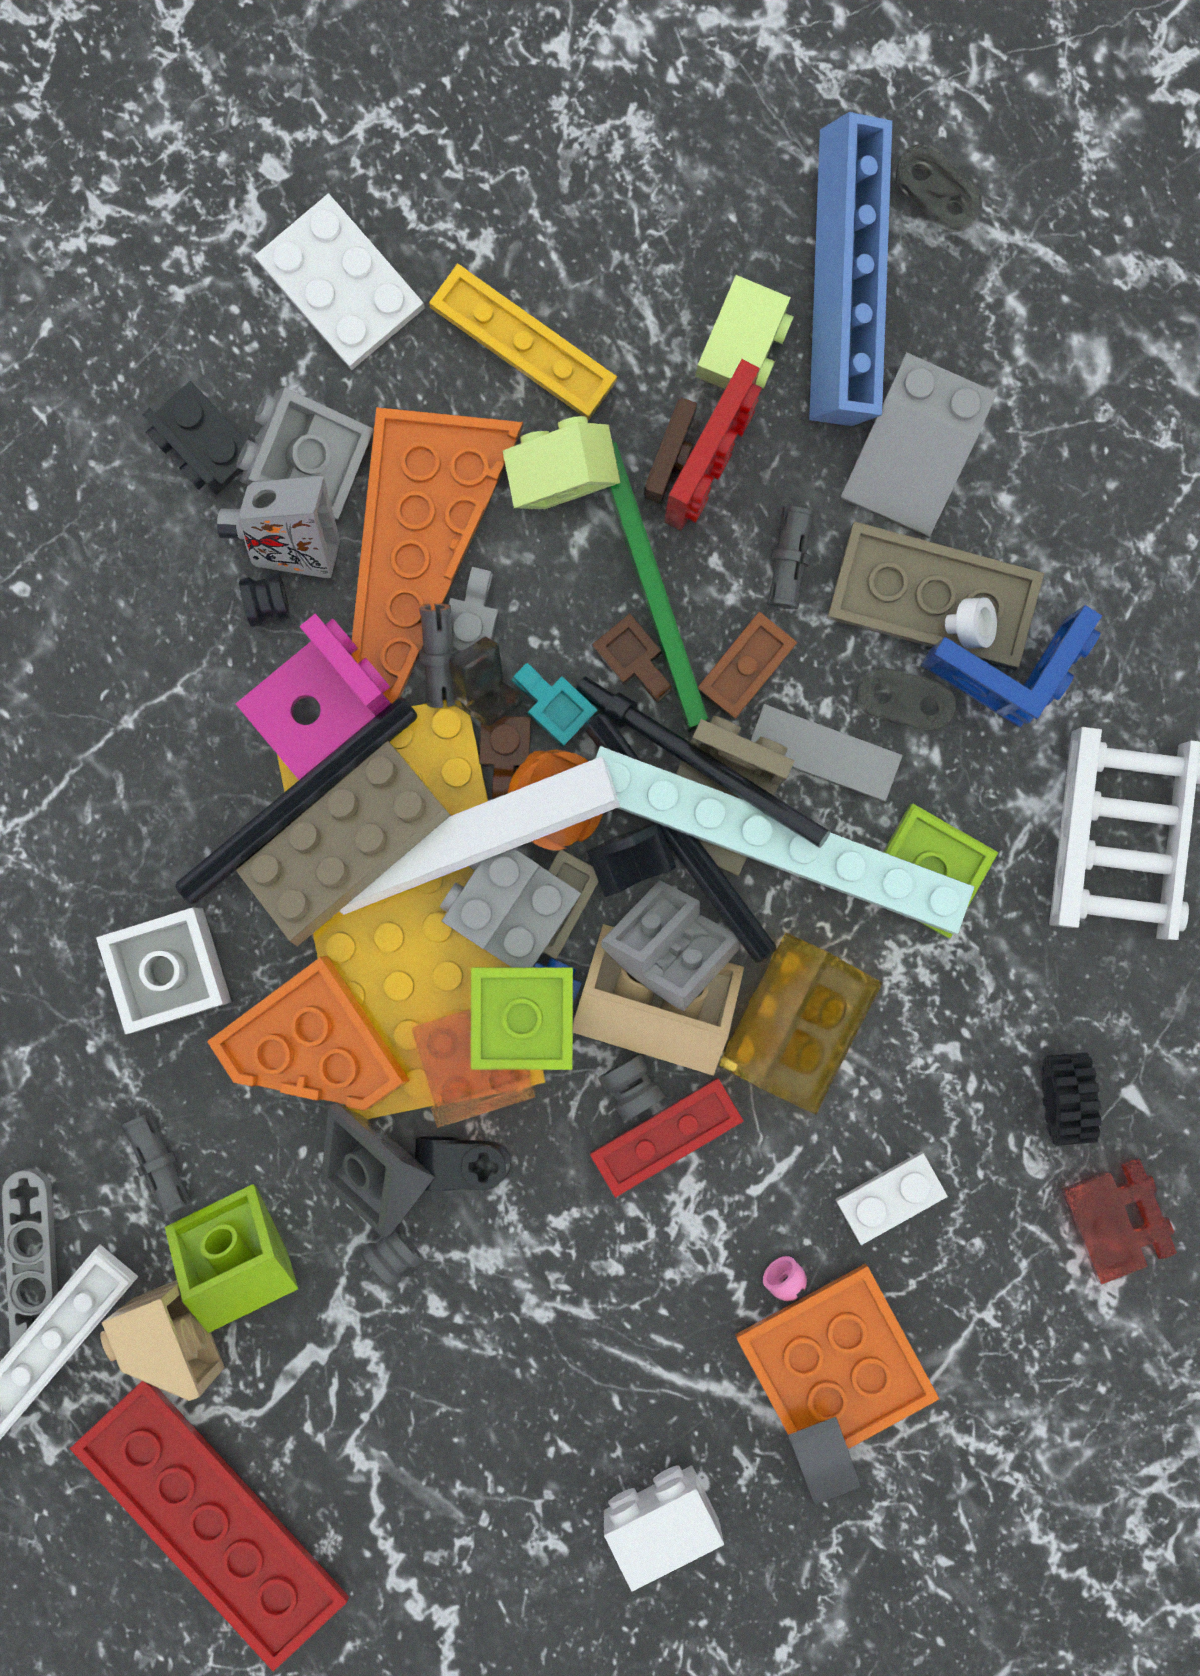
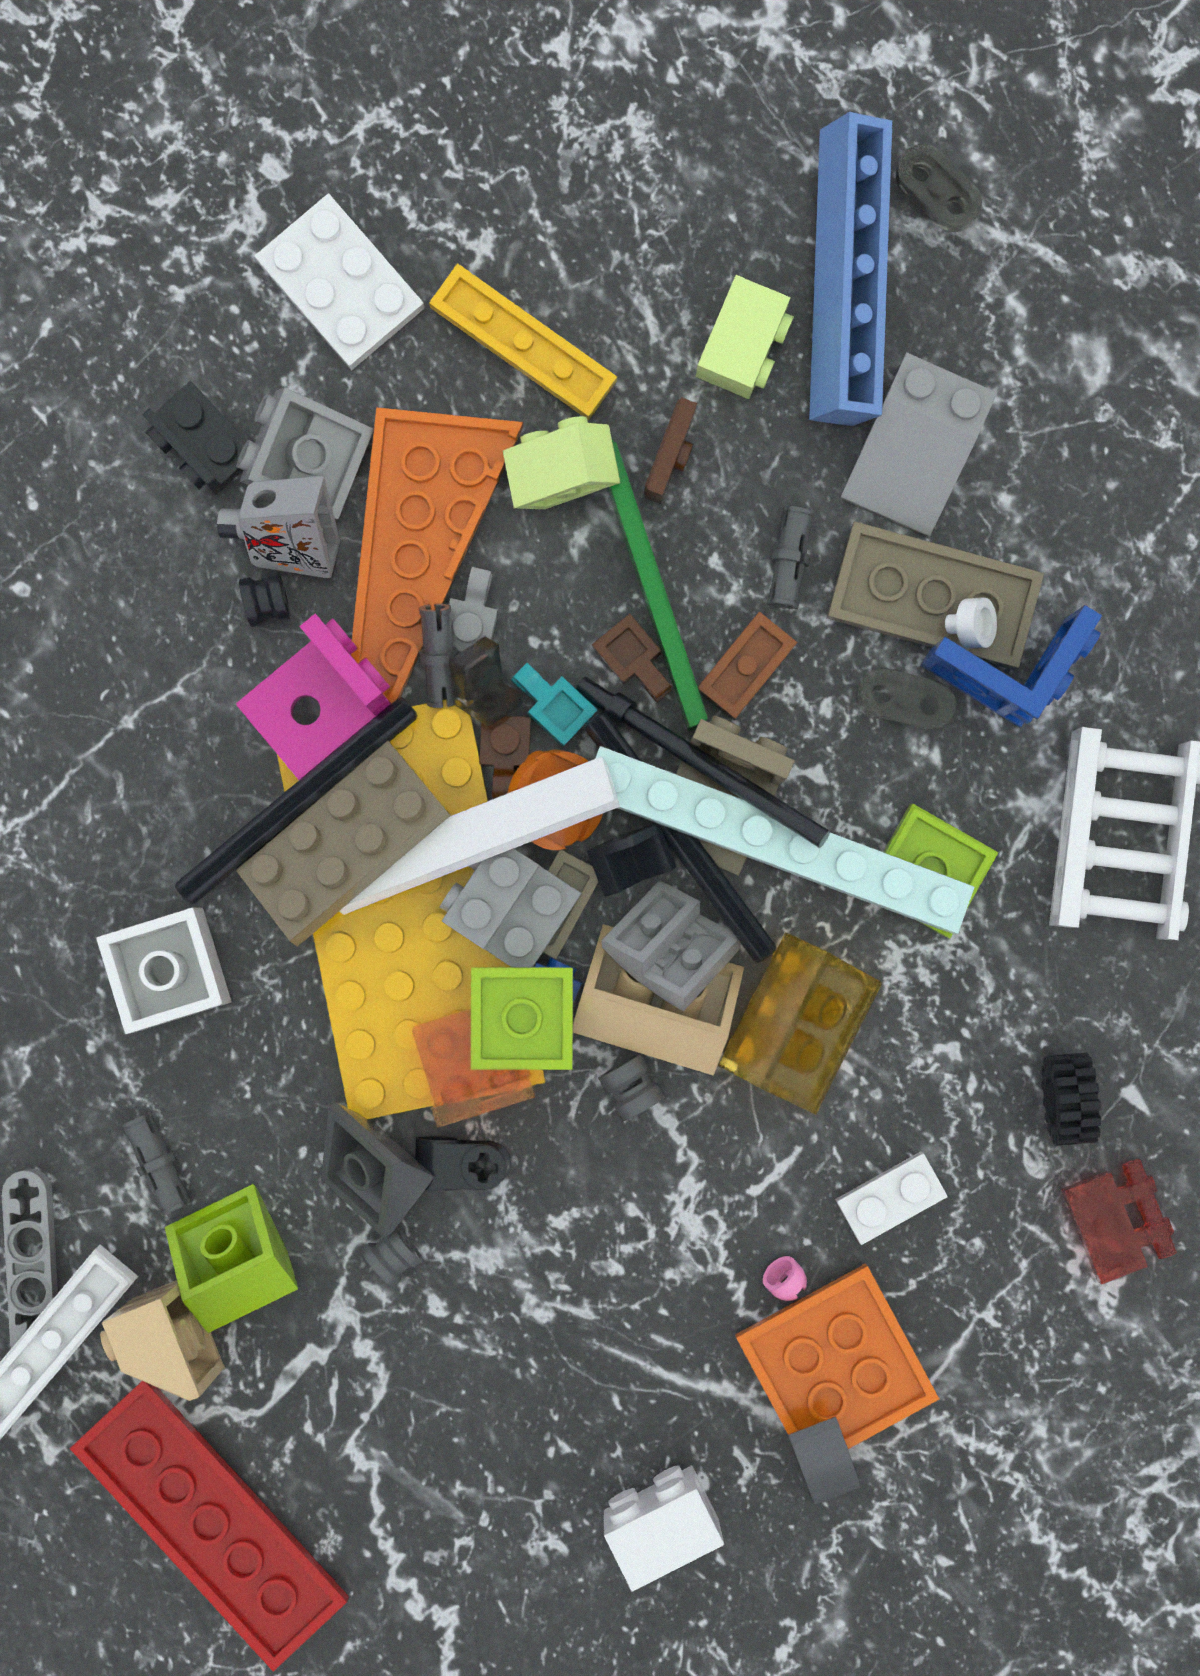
(311, 1043): orange plate -> none
(666, 1137): red plate -> none
(714, 447): red plate -> none
(830, 753): light grey tile -> none

